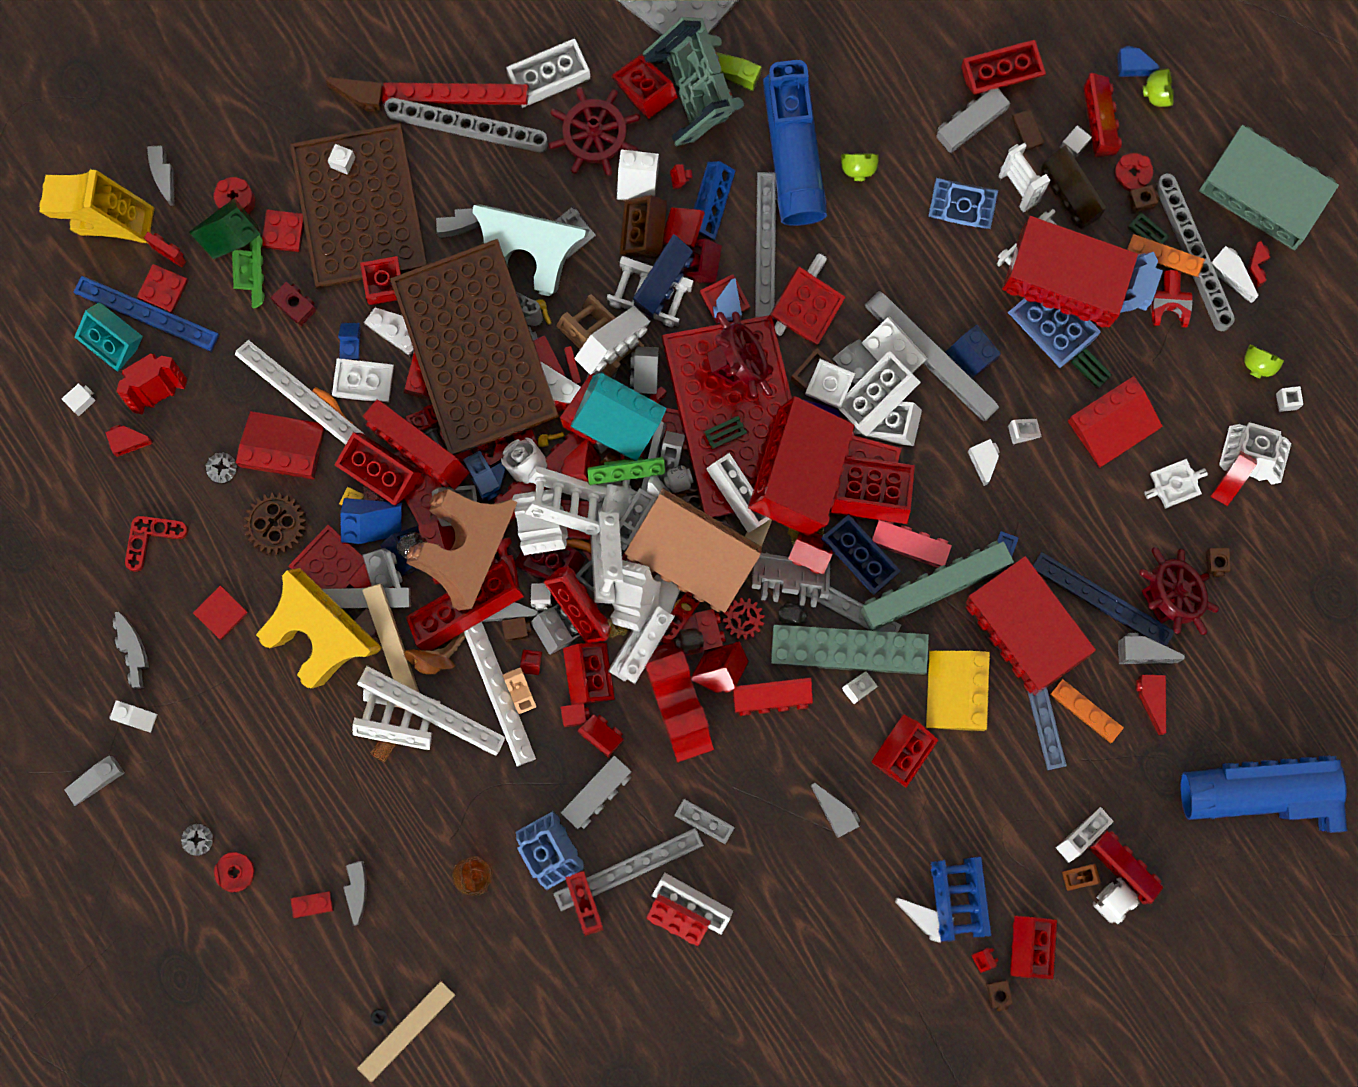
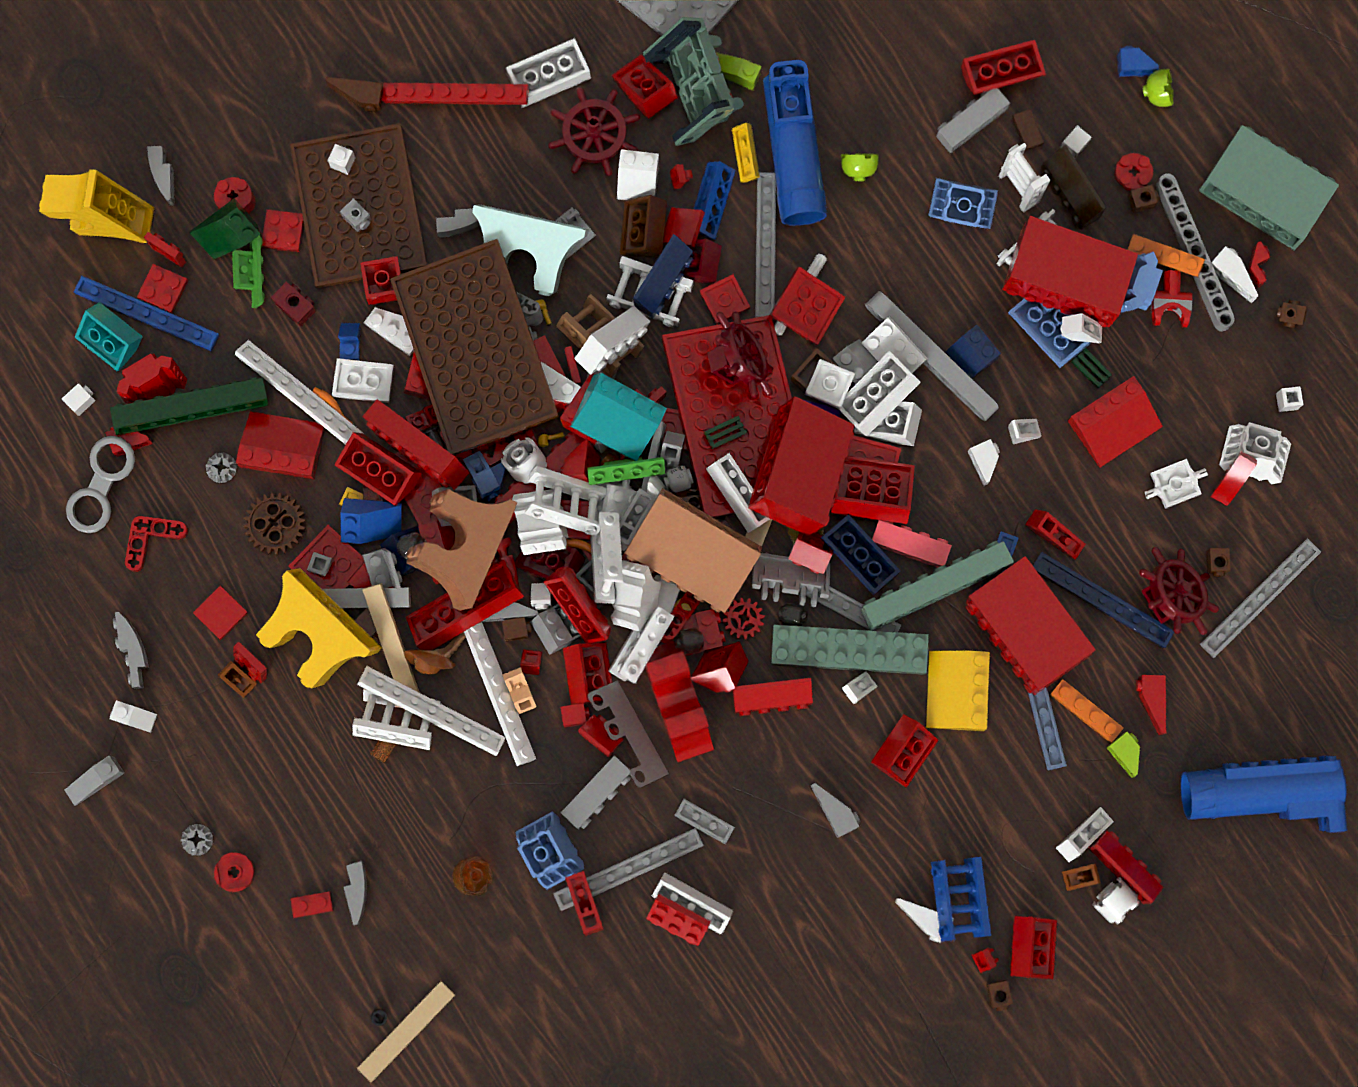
(100, 484): none -> light grey bar
(188, 406): none -> dark green brick
(237, 679): none -> dark orange slope
(245, 659): none -> red plate
(319, 564): none -> light grey slope
(356, 215): none -> light grey brick
(461, 118): light grey beam -> none
(615, 632): clear yellow plate -> none
(631, 727): none -> light grey piece
(645, 372): light grey brick -> none
(728, 301): medium blue slope -> none
(745, 152): none -> yellow plate
(1055, 533): none -> red slope
(1081, 328): none -> white slope
(1101, 115): red slope -> none
(1126, 752): none -> lime slope
(1133, 228): dark green tile -> none
(1142, 650): light grey slope -> none
(1260, 598): none -> light grey tile
(1261, 362): lime cylinder -> none
(1299, 316): none -> reddish brown brick

